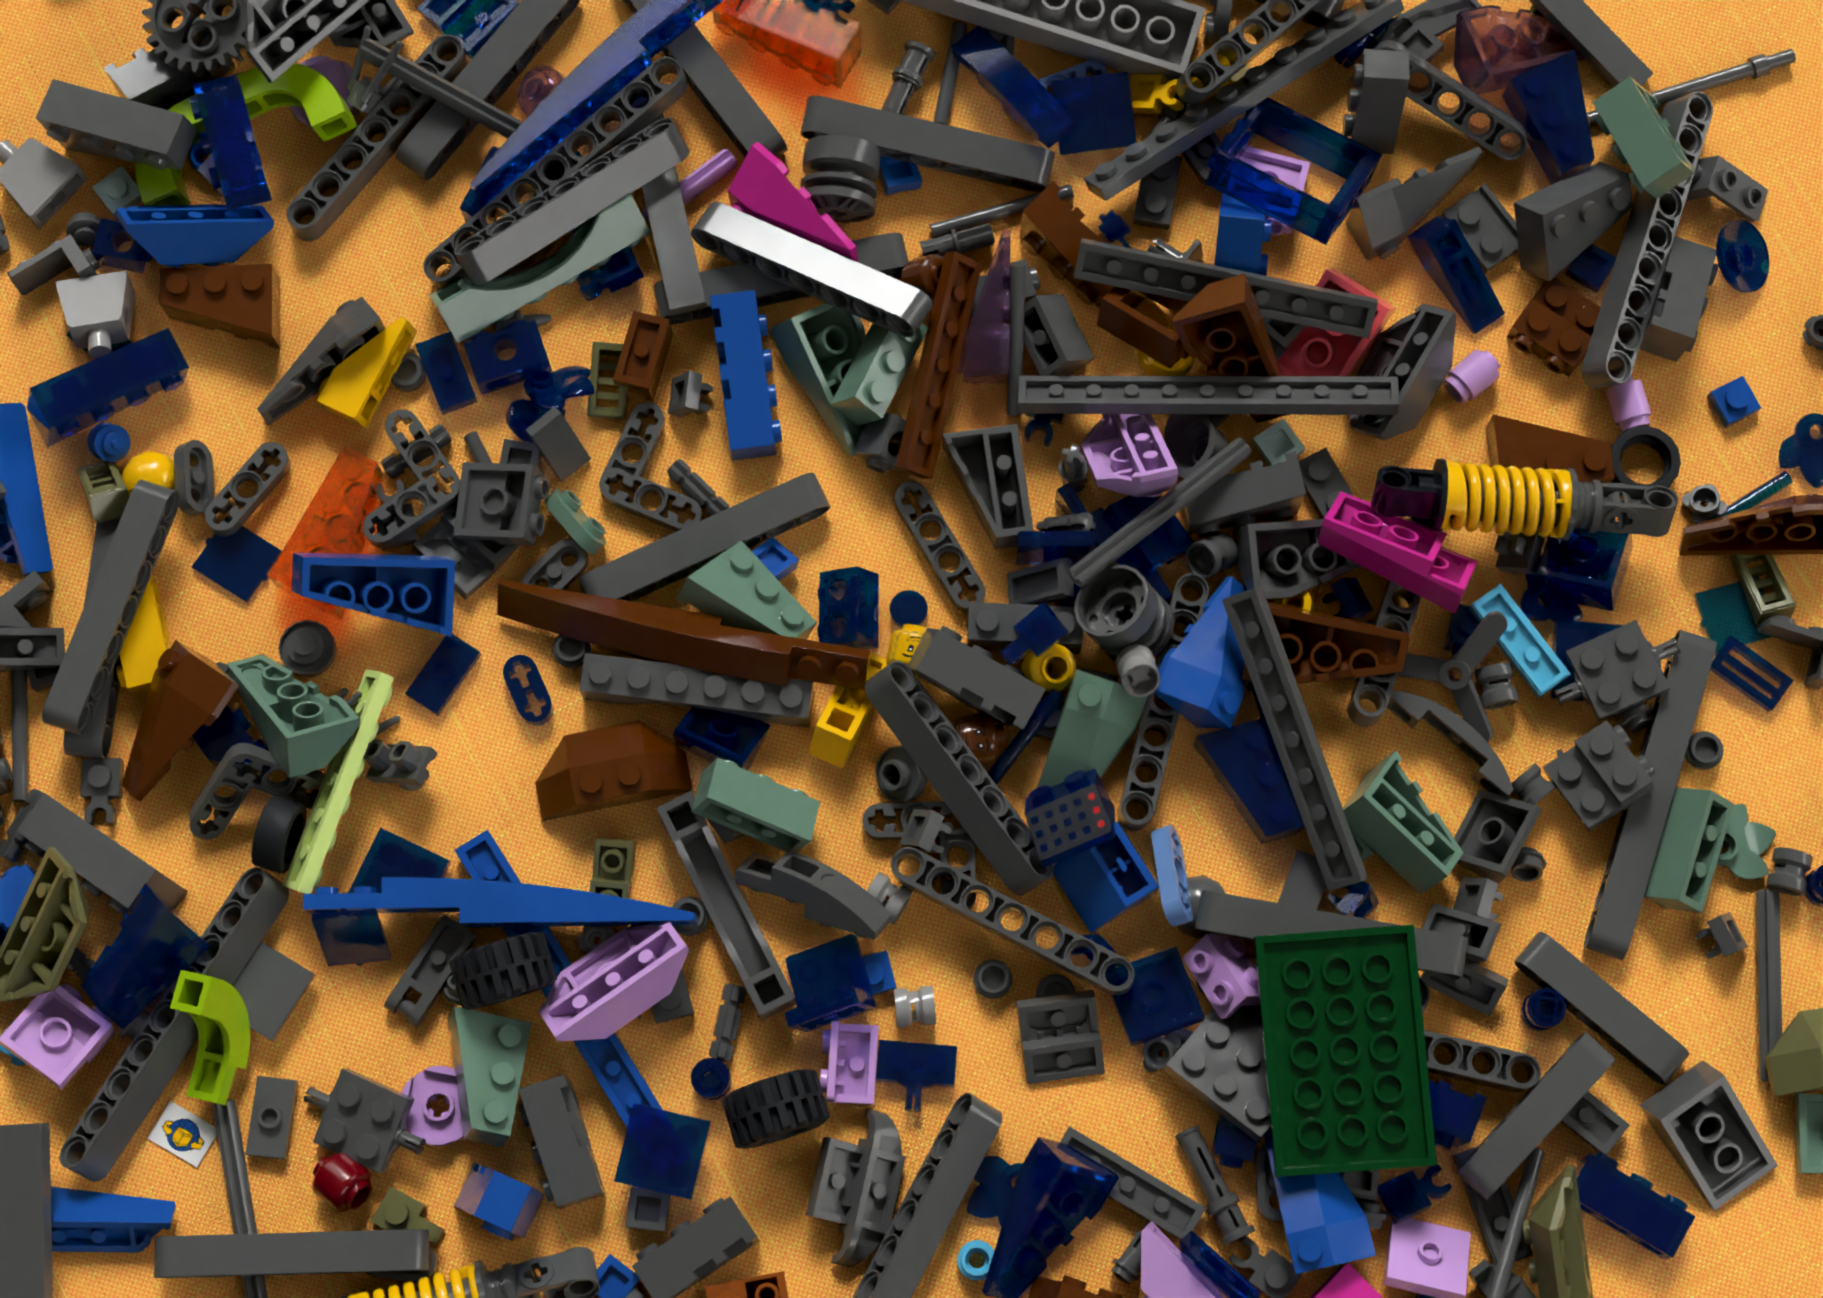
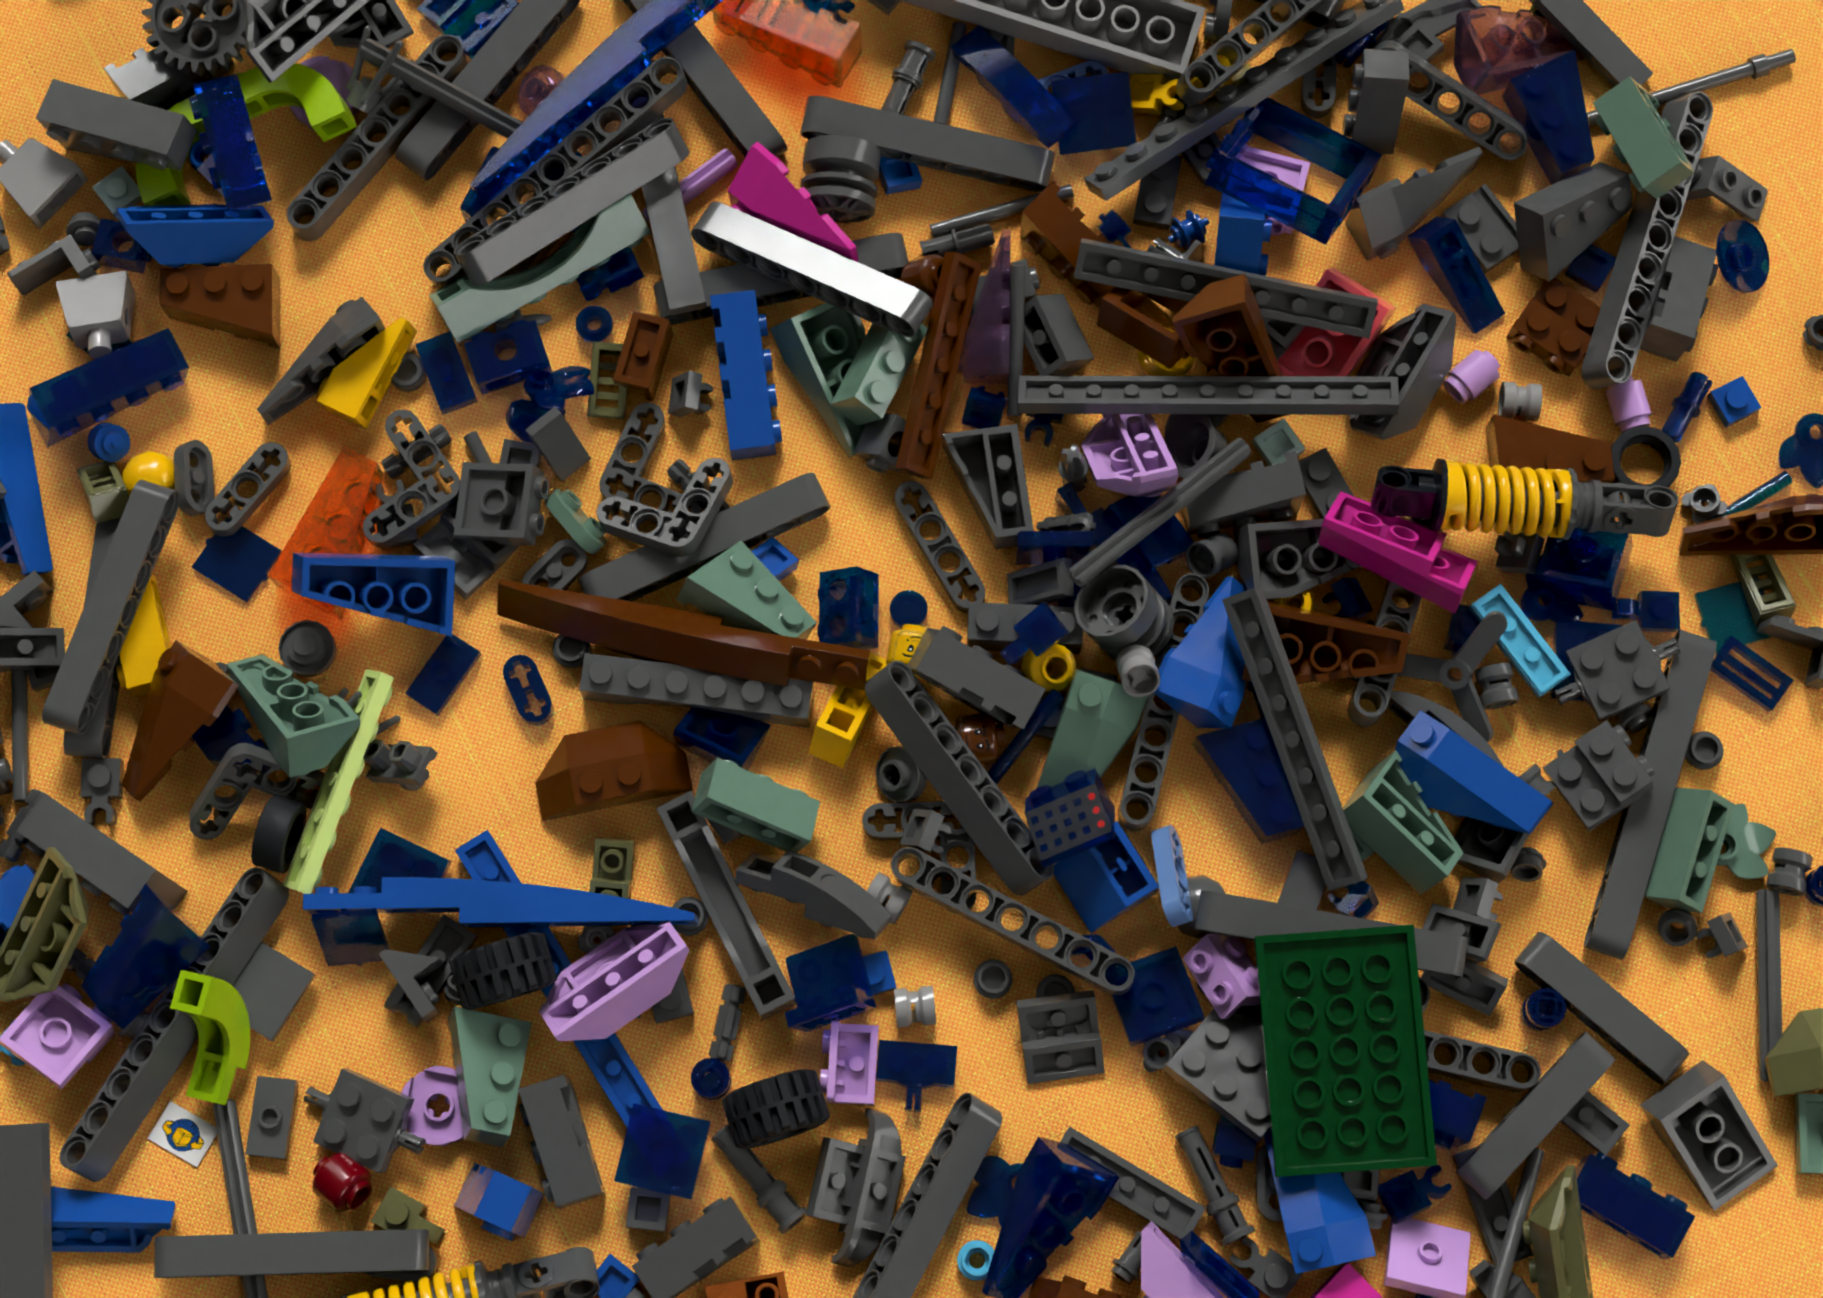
(408, 971): none -> dark grey slope
(594, 313): none -> clear blue plate
(672, 524): none -> dark grey beam
(769, 1191): none -> dark grey pin
(984, 408): none -> tile
(1188, 230): none -> blue wheel
(1328, 89): none -> dark grey beam
(1466, 780): none -> blue wedge
(1520, 400): none -> light grey wheel
(1654, 611): none -> clear blue plate
(1675, 936): none -> dark grey plate
(1686, 405): none -> clear blue axle

